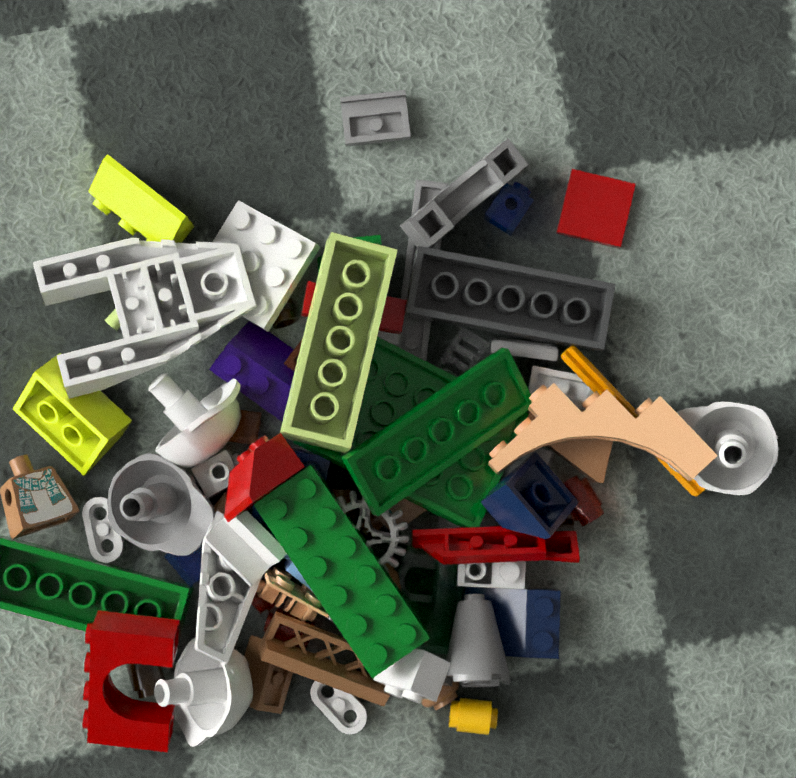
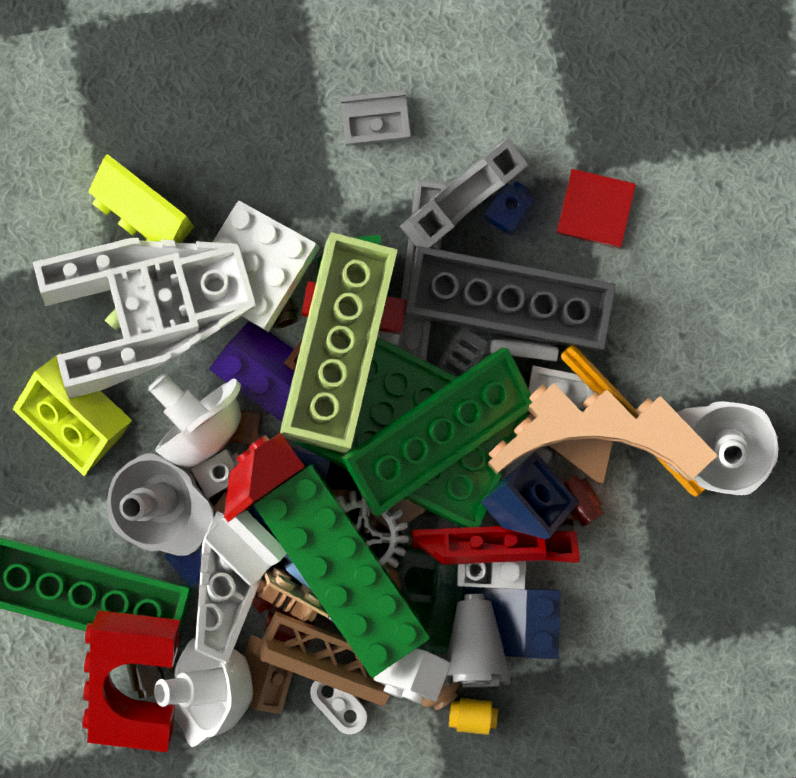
(35, 499): torso -> none
(99, 531): white plate -> none

